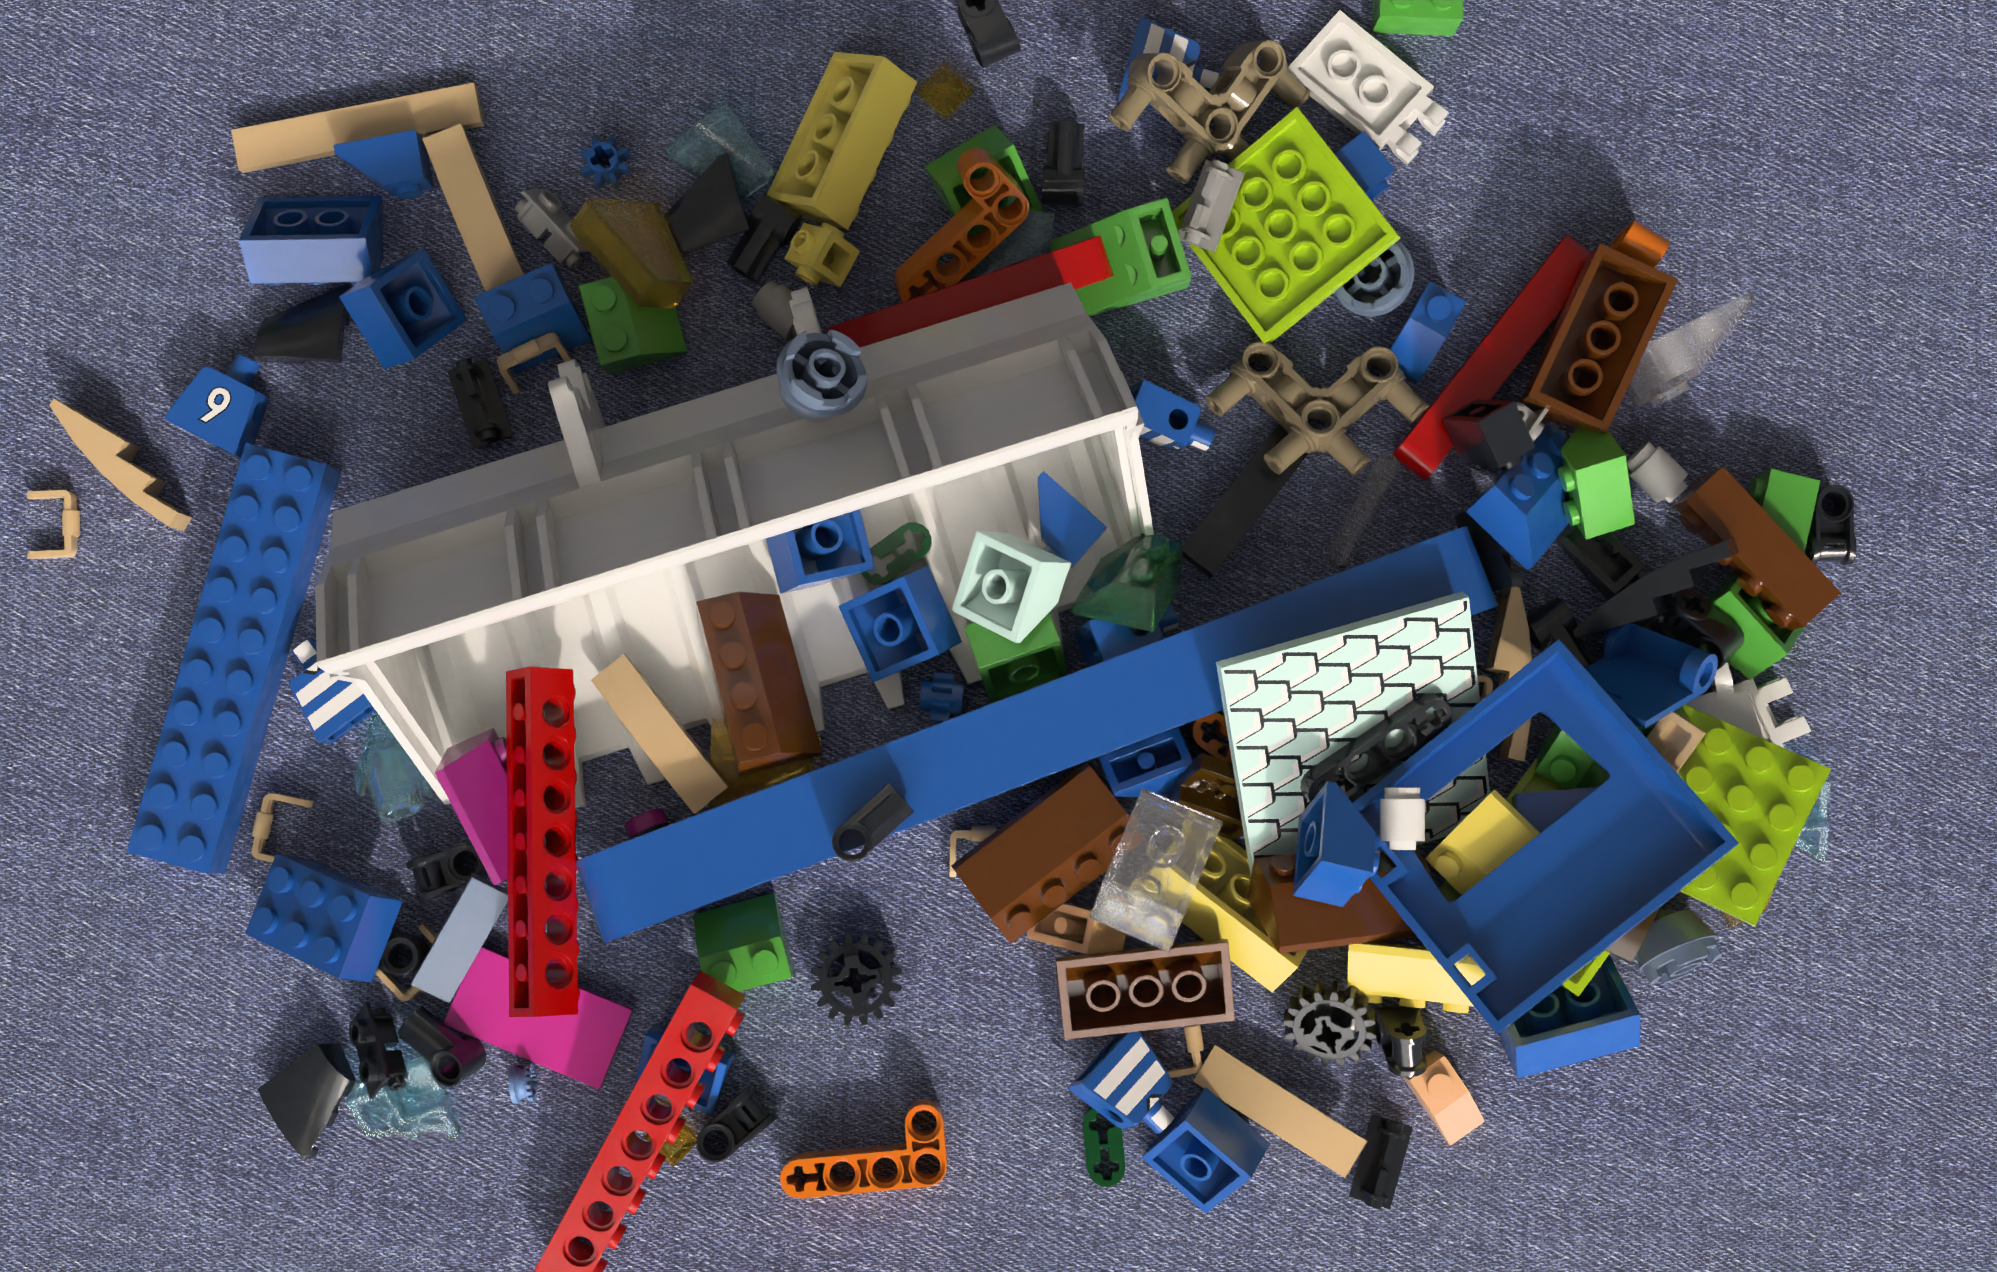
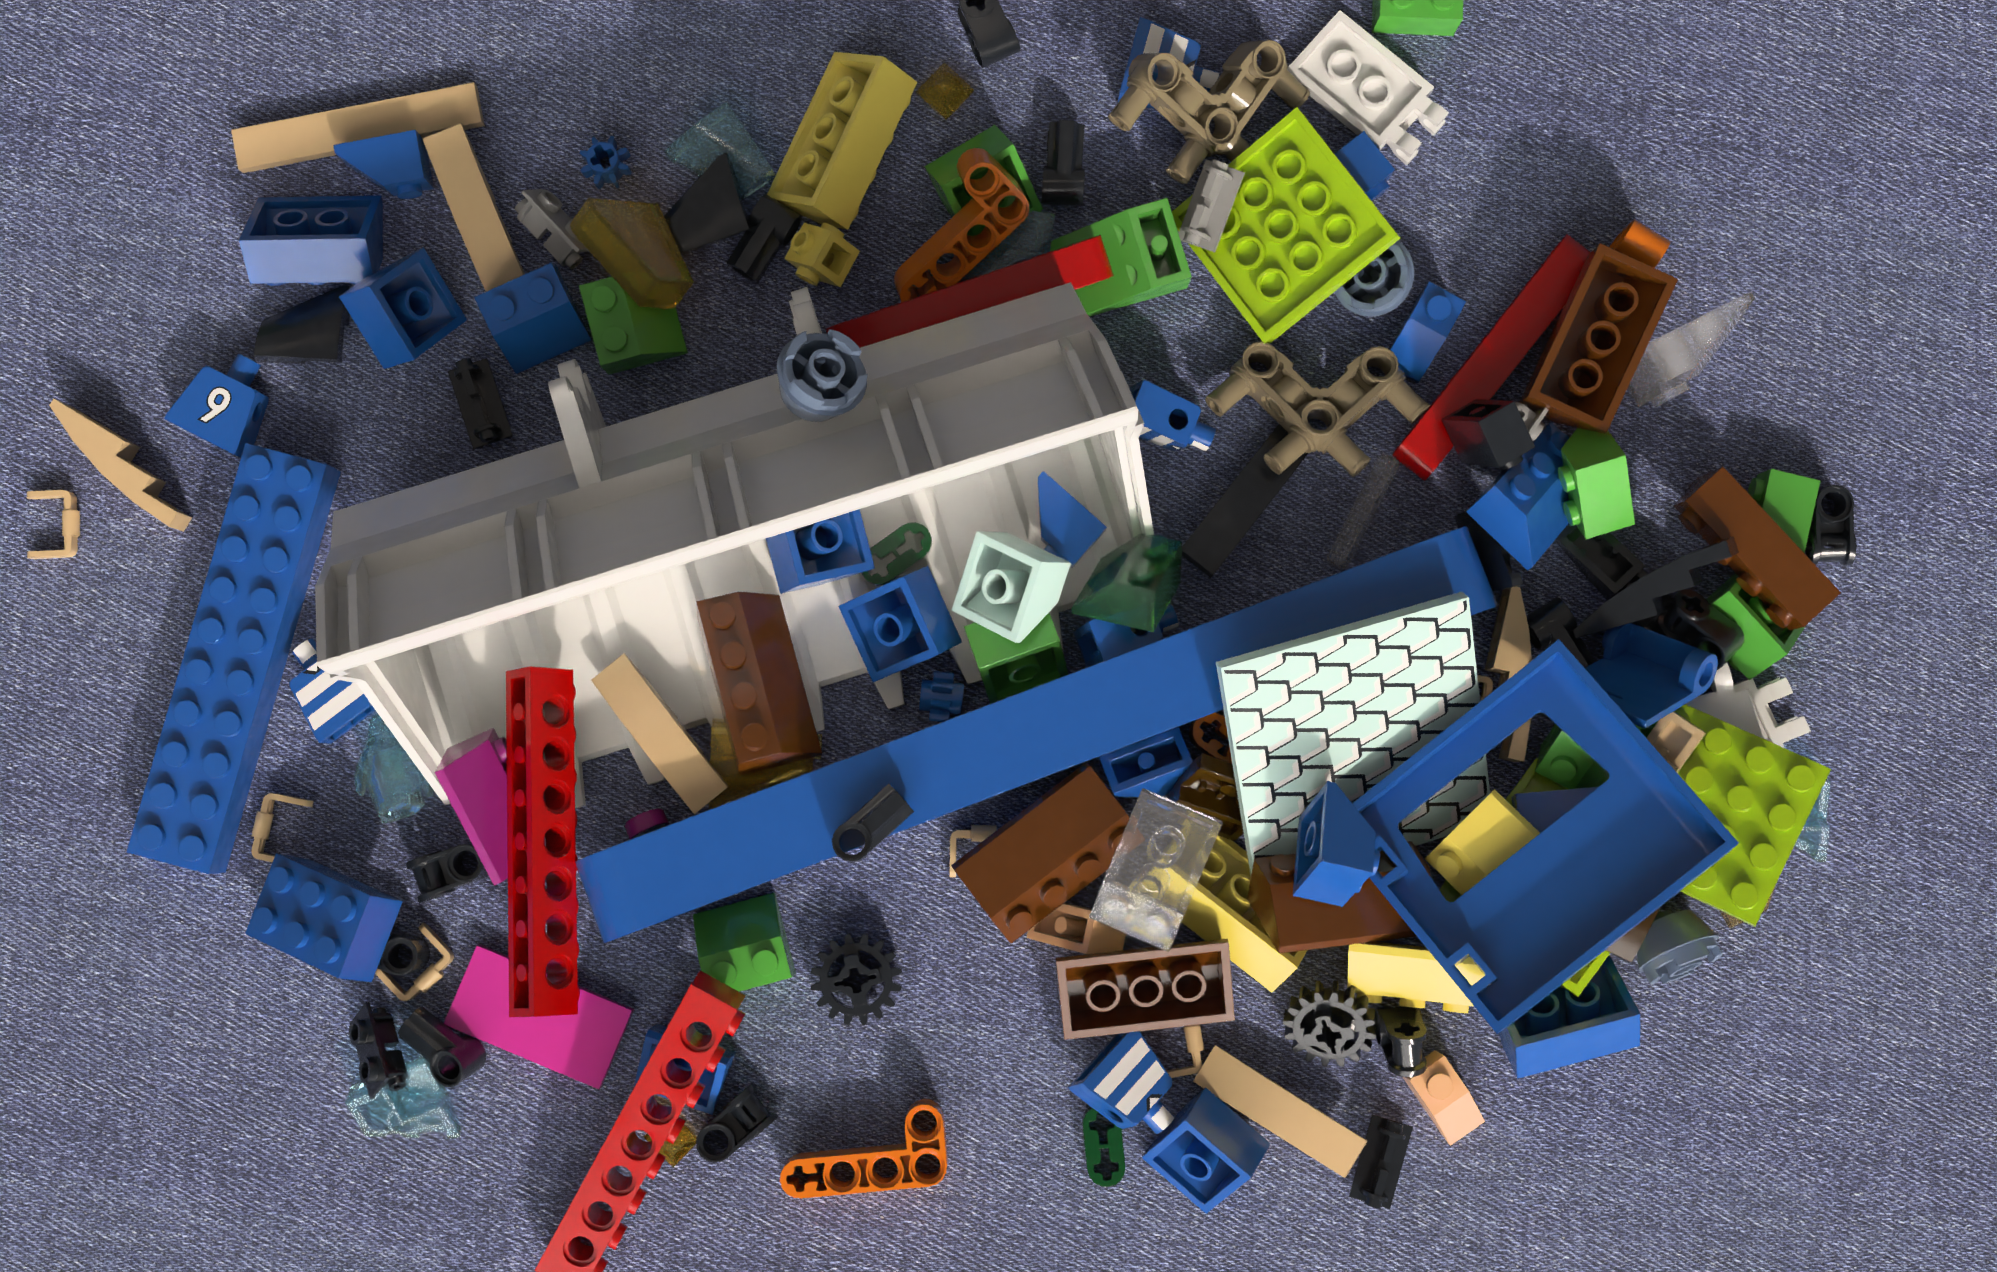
(308, 1095): black slope -> none
(460, 938): tile -> none
(522, 1083): medium blue bush -> none
(526, 352): tan piece -> none
(774, 309): light grey brick -> none
(1373, 744): black beam -> none
(1402, 818): white brick -> none
(1657, 473): white brick -> none

